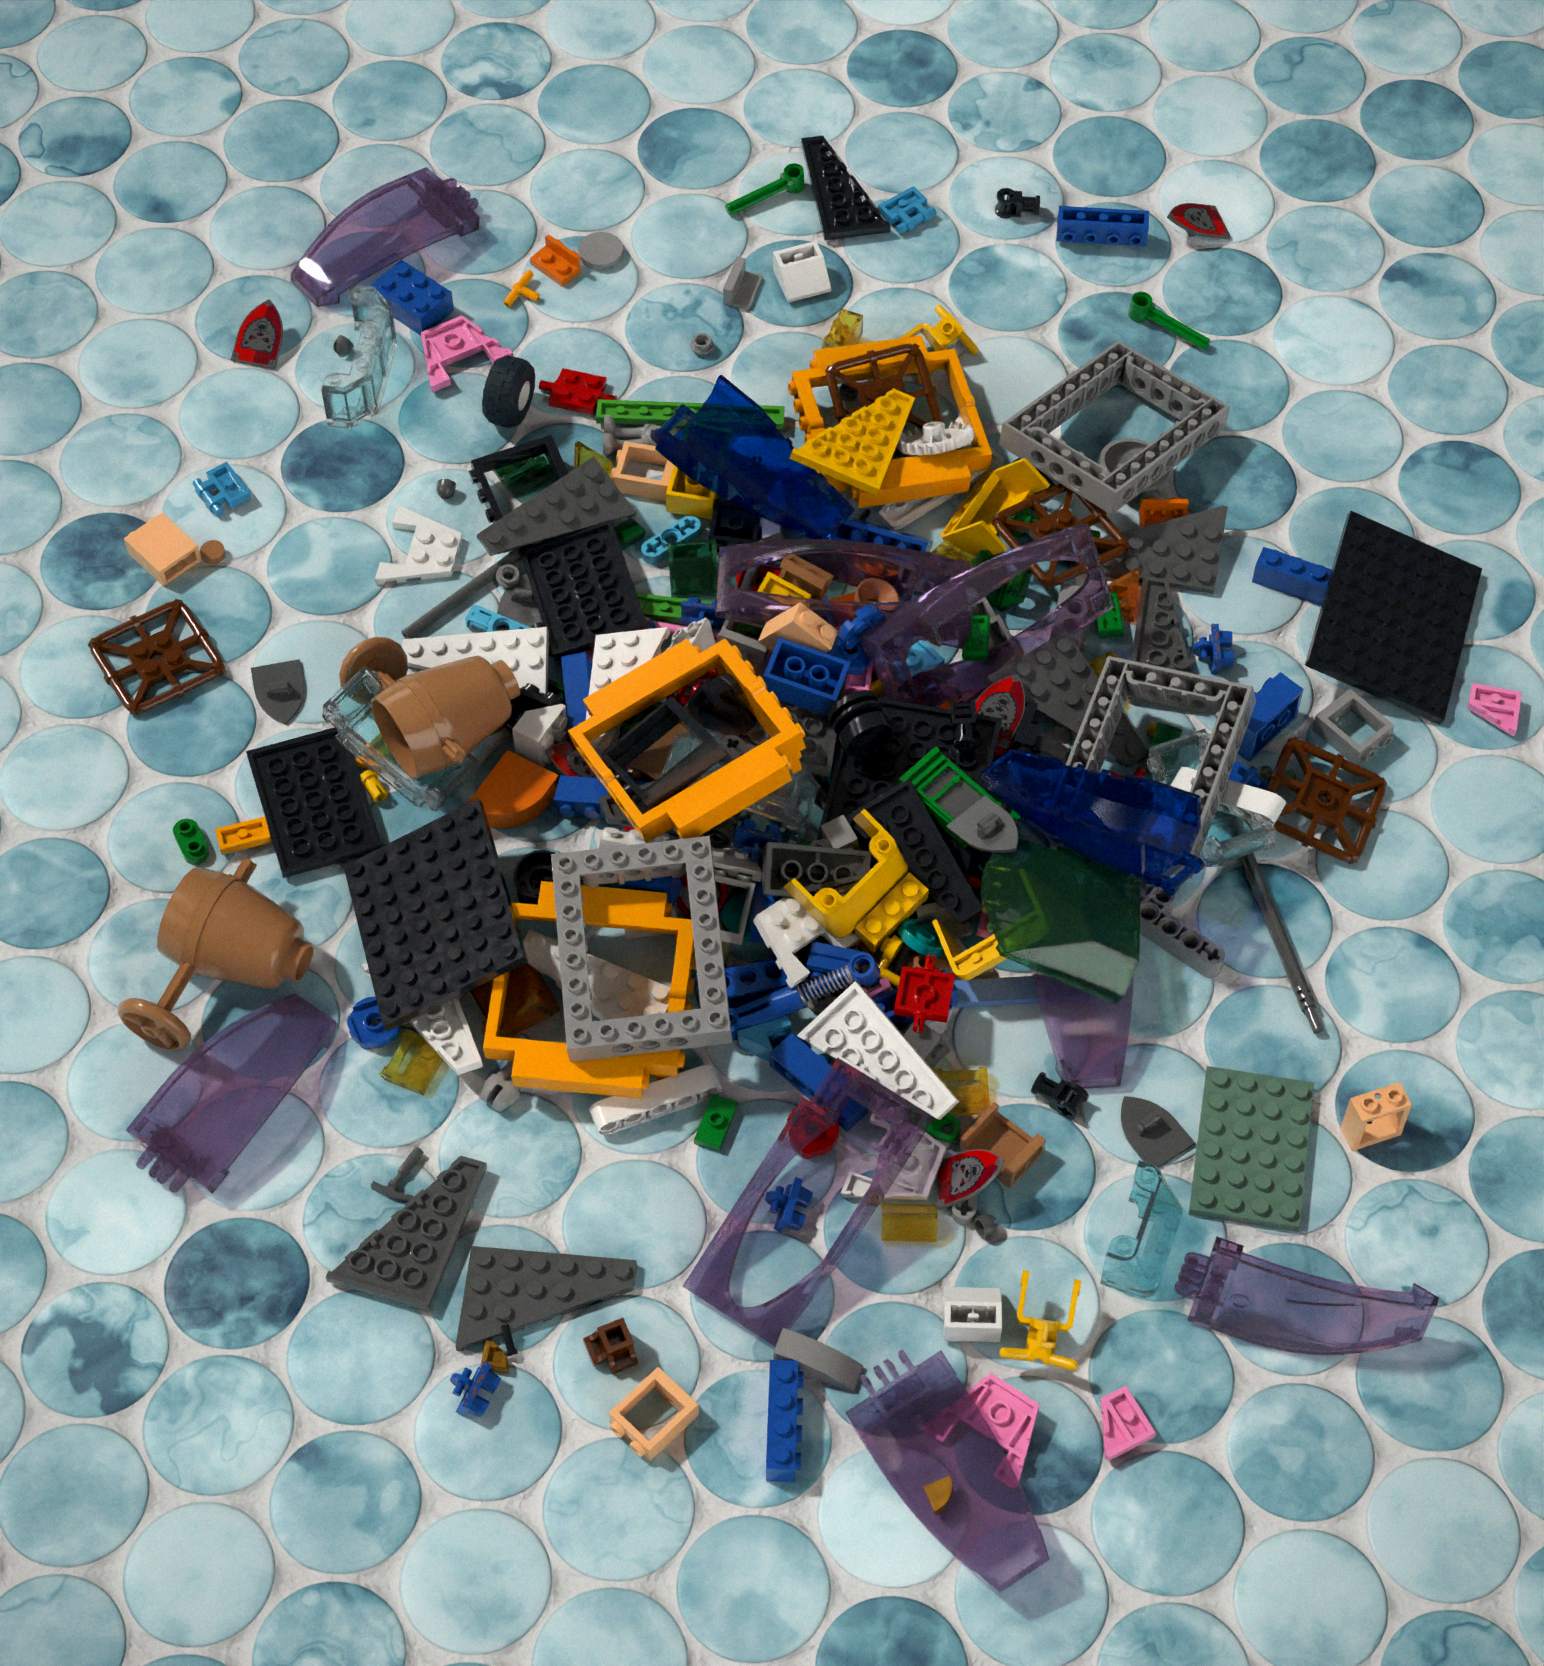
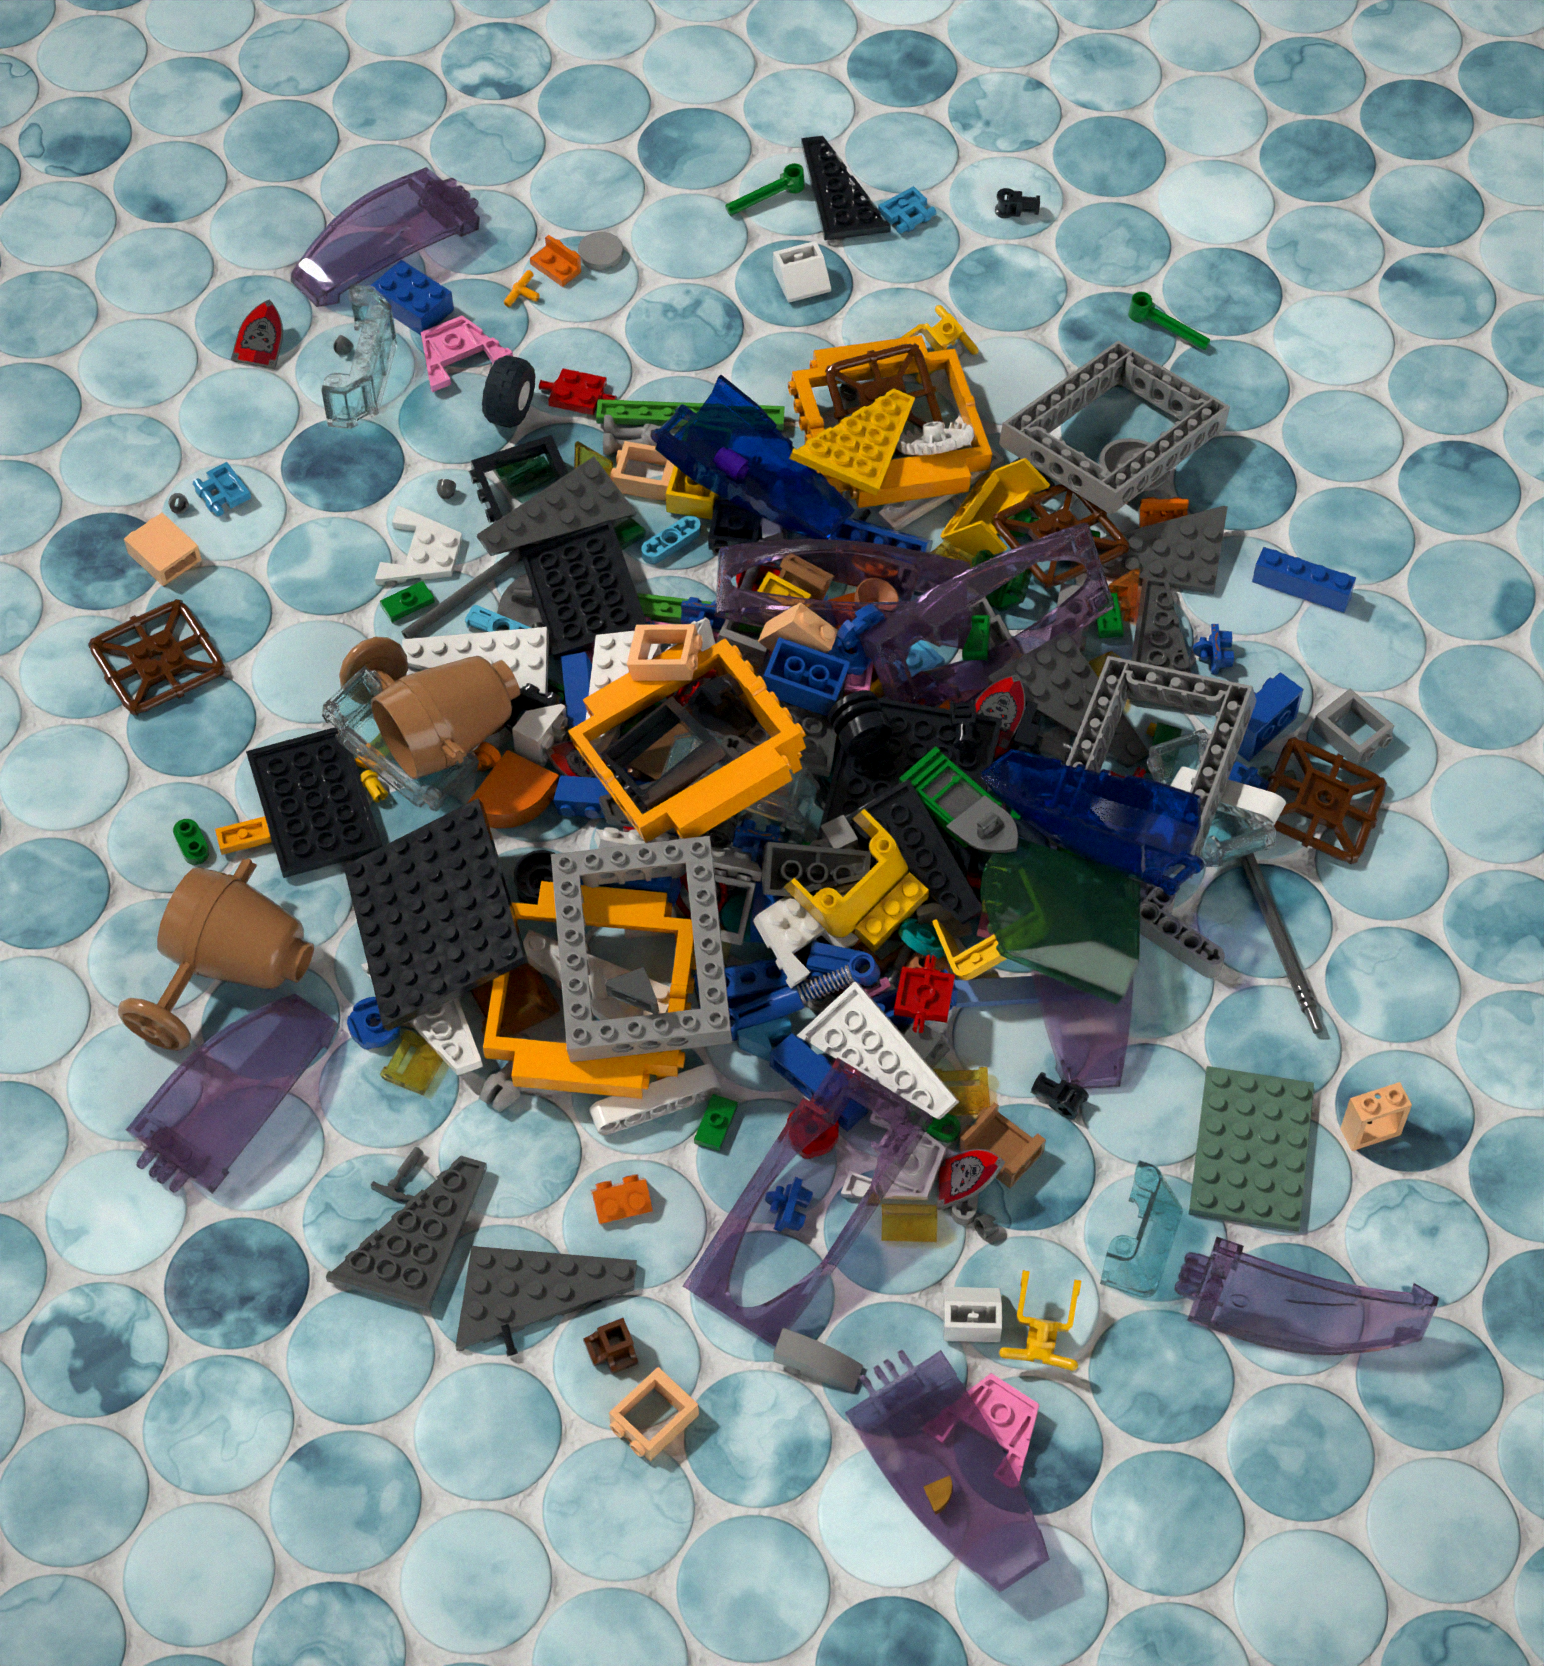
(182, 503): none -> dark grey hinge
(212, 552): medium nougat tile -> none
(279, 689): dark grey shield -> none
(407, 601): none -> green plate
(482, 1379): blue hips -> none
(487, 756): none -> orange plate
(496, 1357): pearl gold tile -> none
(507, 570): light grey plate -> none
(621, 1199): none -> orange bracket
(633, 989): none -> dark grey slope
(664, 669): none -> light nougat window
(693, 568): clear green slope -> none
(702, 344): light grey plate -> none
(731, 463): none -> dark purple brick
(741, 286): light grey panel -> none
(782, 1421): blue brick -> none
(844, 330): clear yellow brick -> none
(890, 950): yellow plate -> none
(1102, 226): blue brick -> none
(1123, 1423): bright pink wing -> none
(1152, 1131): dark grey shield -> none
(1199, 220): shield -> none
(1394, 617): black plate -> none
(1496, 706): bright pink wing -> none

